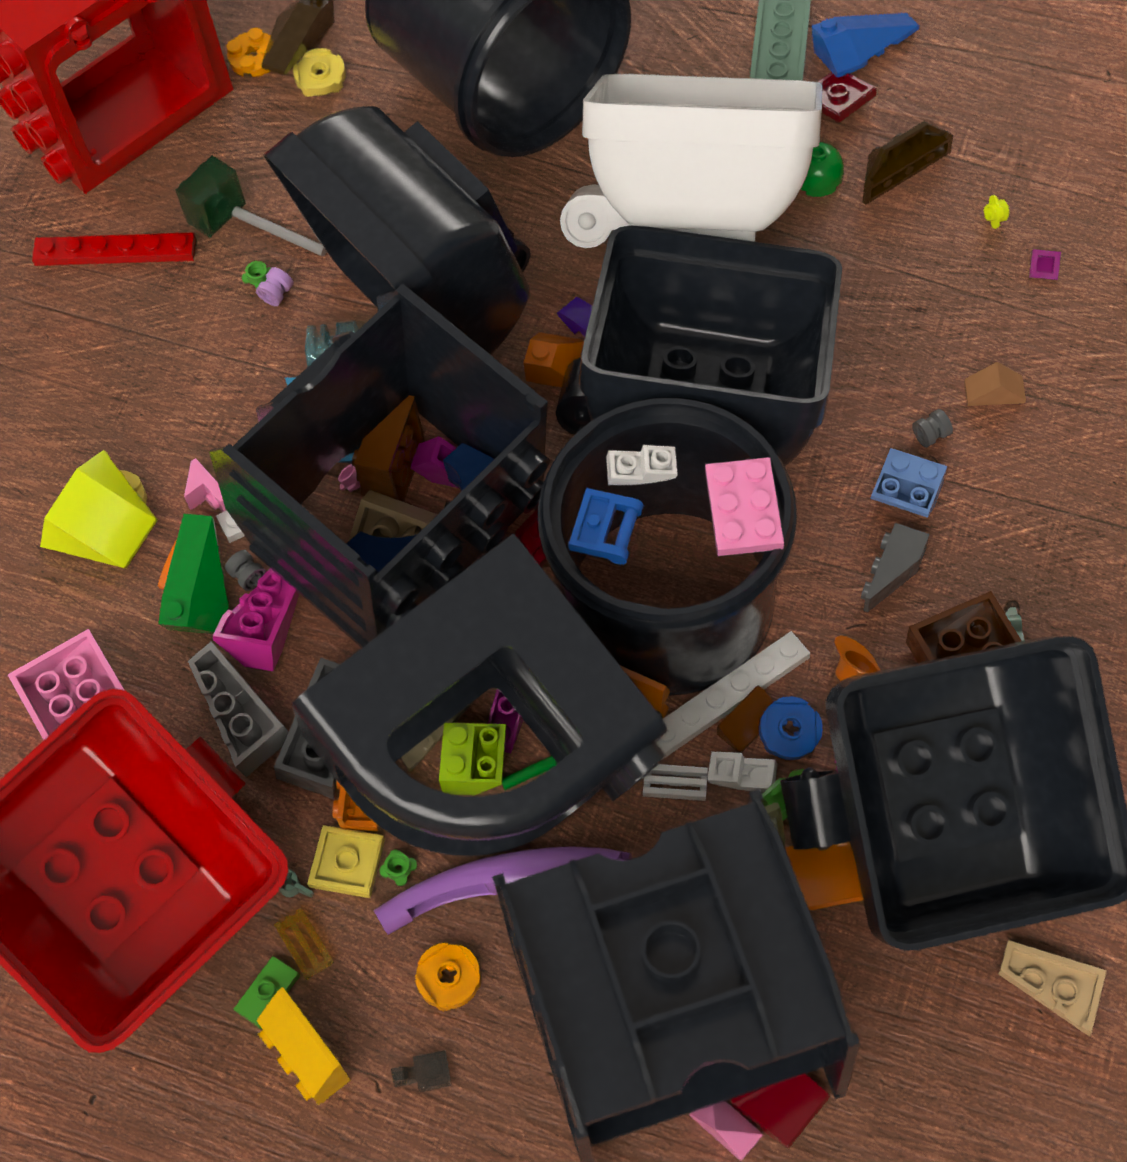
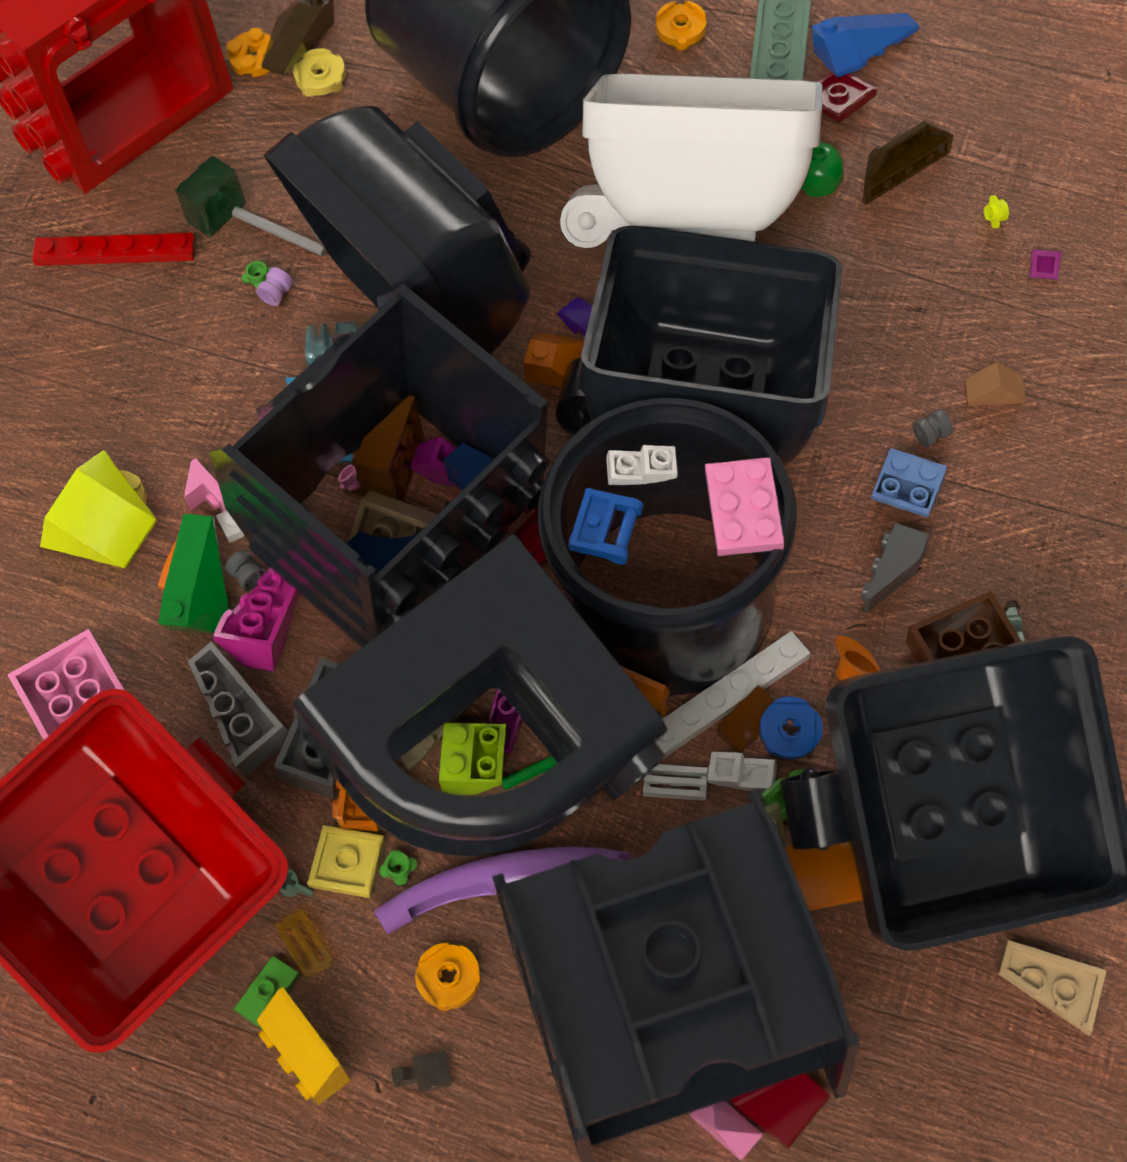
(684, 35): none -> light orange plate

